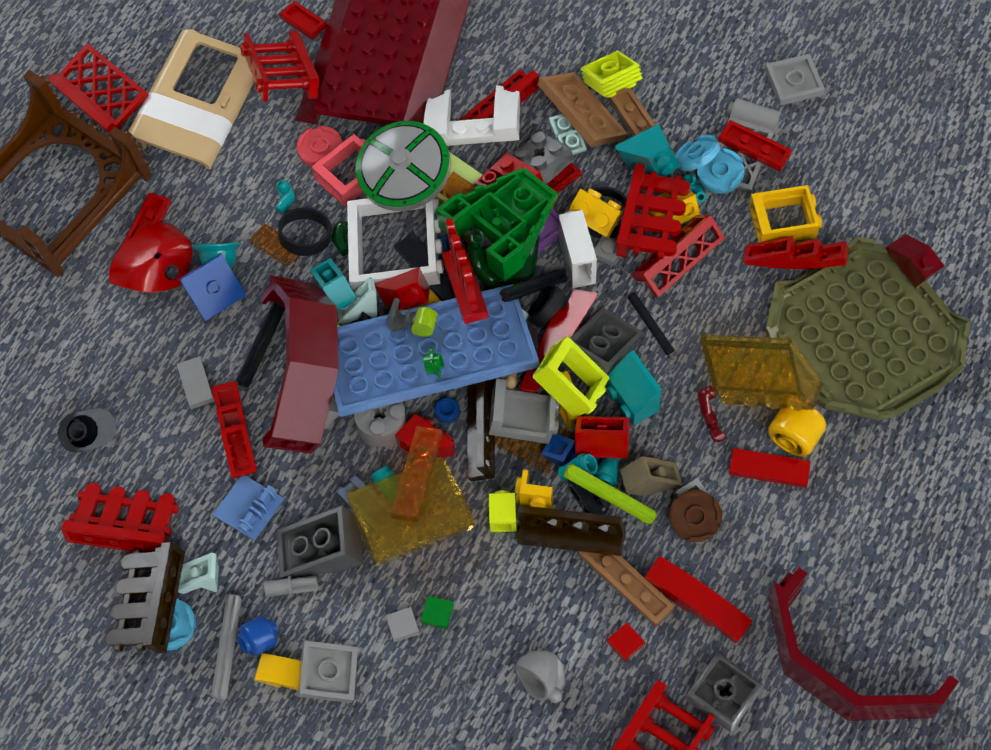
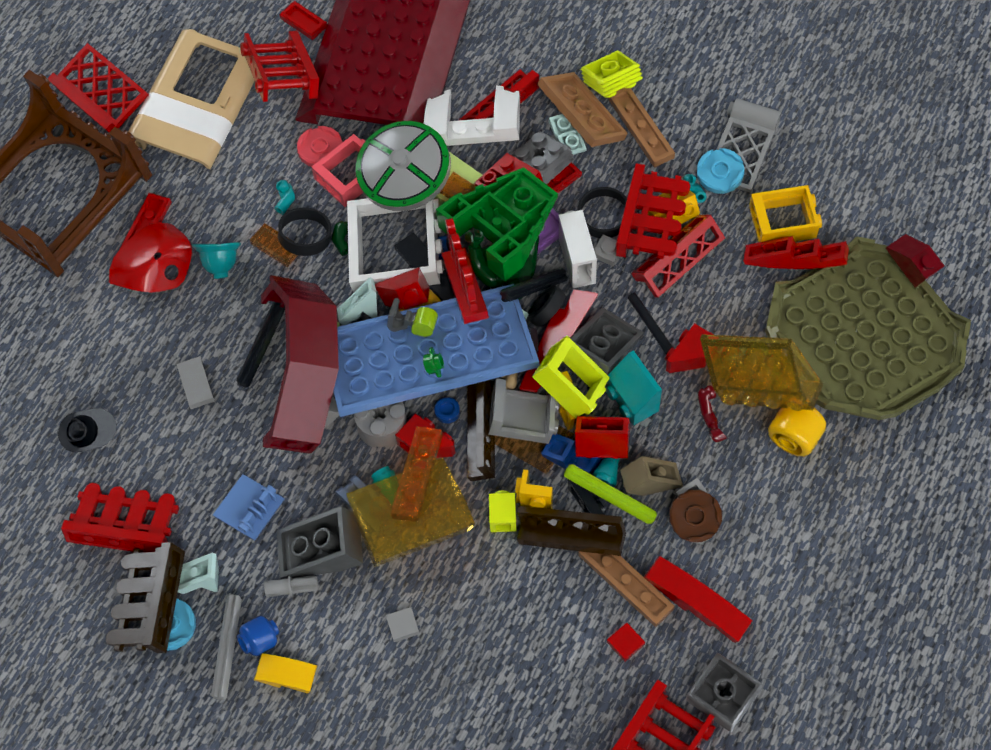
(212, 287): blue plate -> none
(234, 430): red slope -> none
(328, 671): light grey plate -> none
(333, 283): teal brick -> none
(437, 612): green tile -> none
(541, 675): light grey piece -> none
(584, 461): teal cone -> none
(597, 213): yellow bracket -> none
(651, 150): teal slope -> none
(689, 352): none -> red slope
(697, 154): medium azure tile -> none
(755, 145): red tile -> none
(769, 468): red tile -> none
(794, 79): light grey plate -> none
(828, 688): dark red panel -> none

